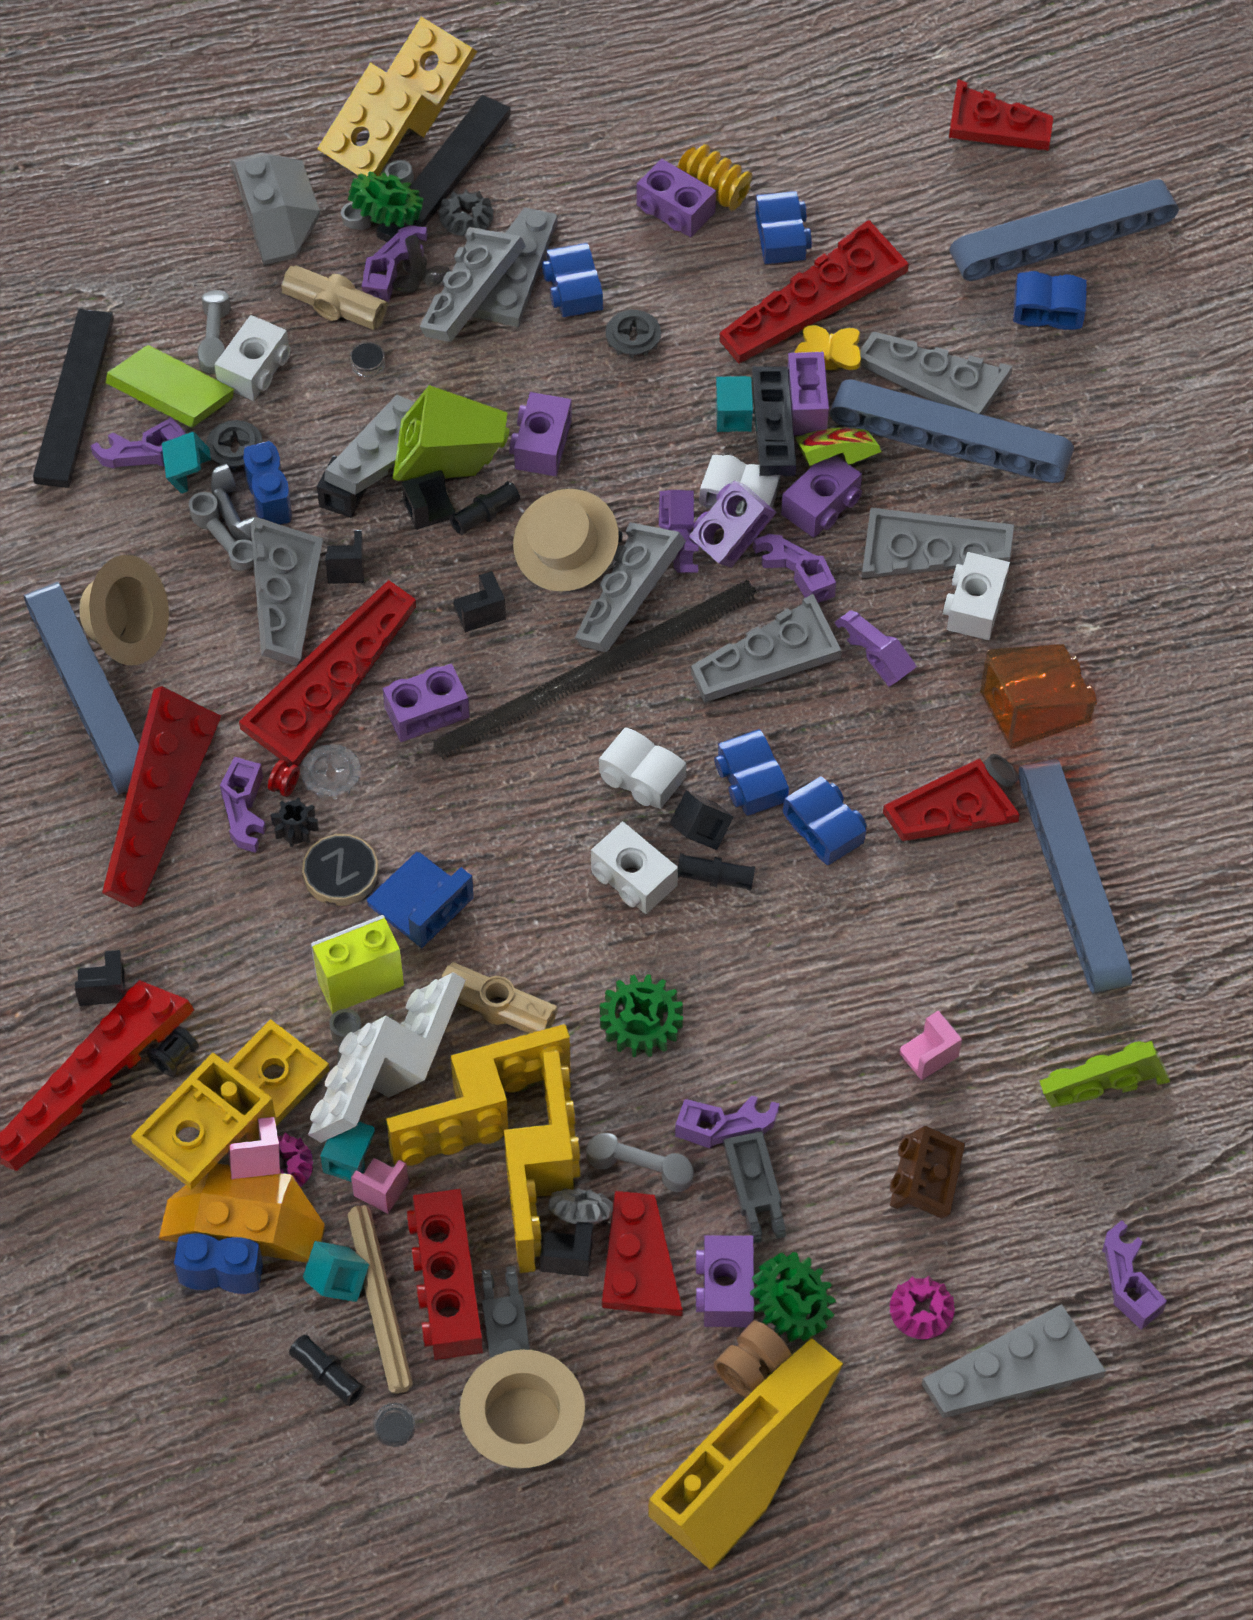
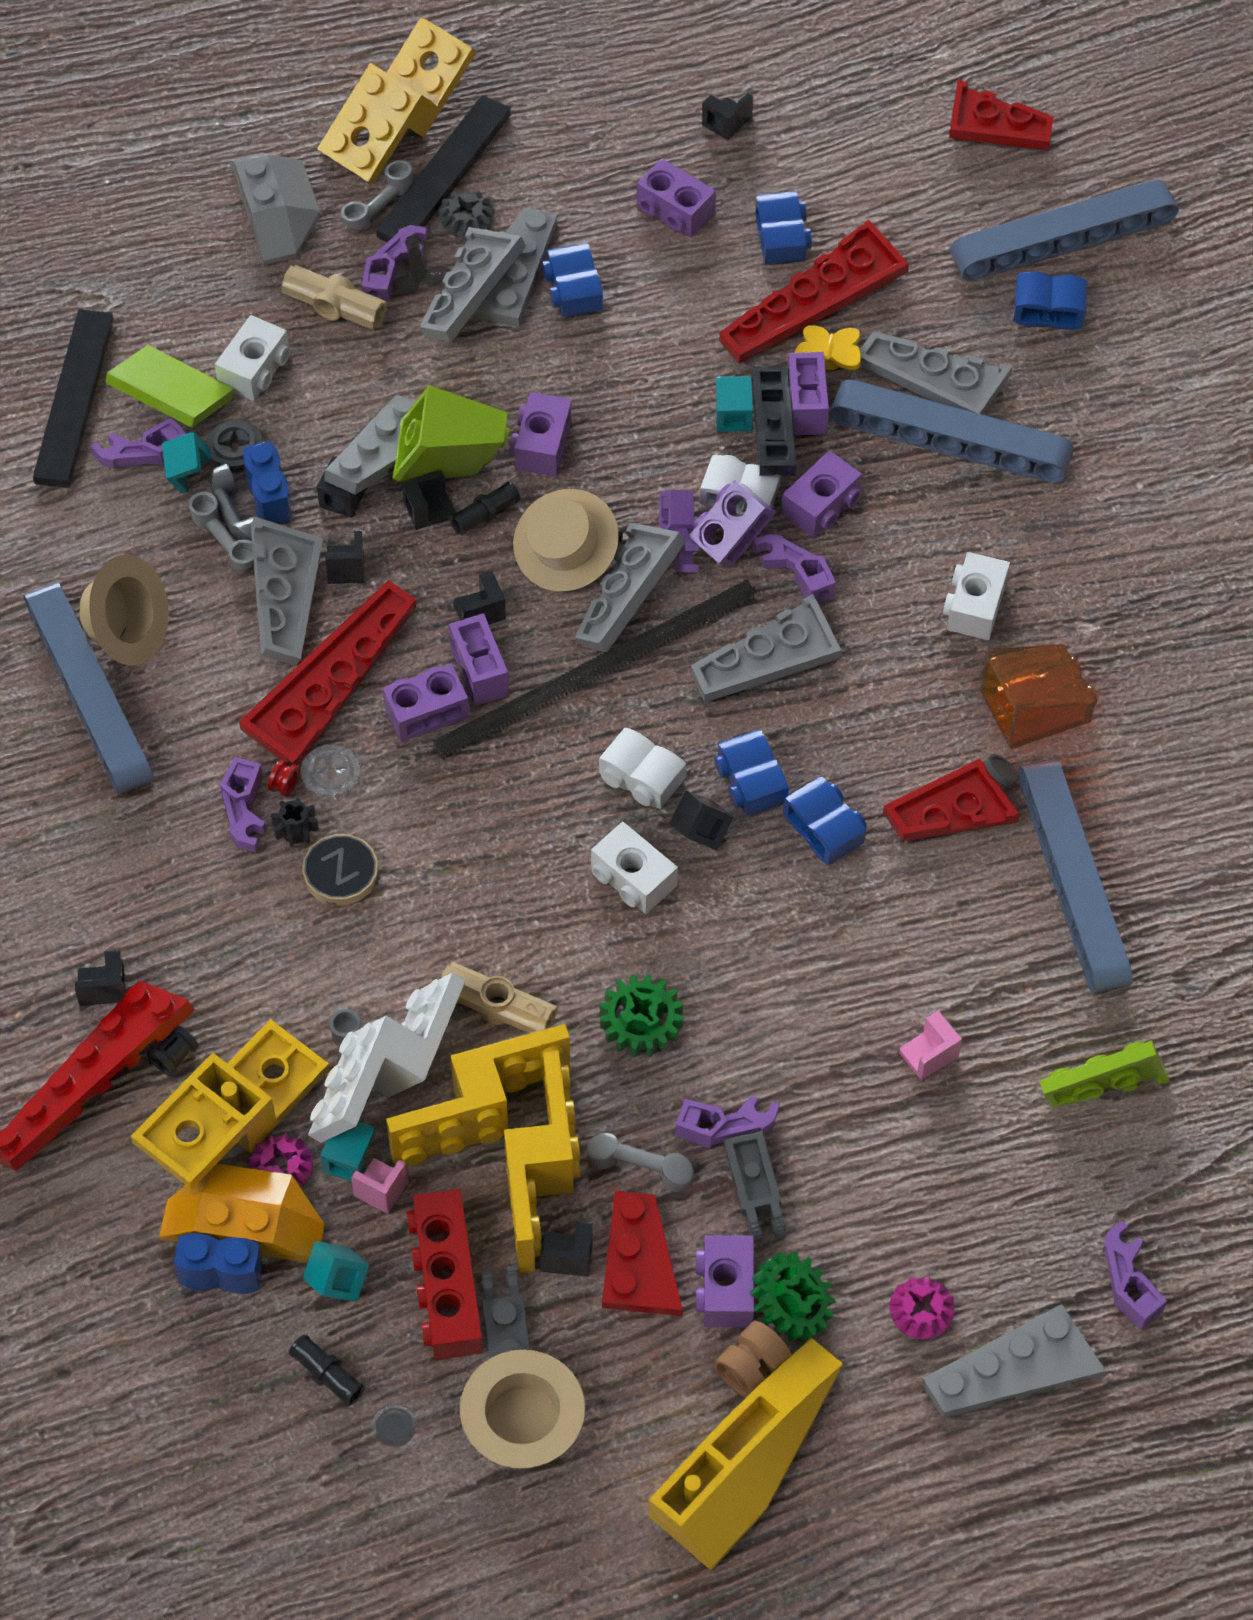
(162, 777): red wing -> none
(215, 305): light grey bar -> none
(256, 1157): bright pink panel -> none
(357, 964): neon yellow piece -> none
(367, 359): black tile -> none
(380, 1300): tan axle -> none
(385, 199): green gear -> none
(422, 898): blue bracket -> none
(479, 659): none -> medium lavender brick
(580, 1206): light grey gear -> none
(647, 331): dark grey gear -> none
(716, 871): black pin -> none
(726, 116): none -> black panel
(726, 180): yellow piece -> none
(851, 443): lime slope -> none
(882, 651): medium lavender piece -> none
(924, 542): light grey wing -> none
(927, 1171): reddish brown bracket -> none

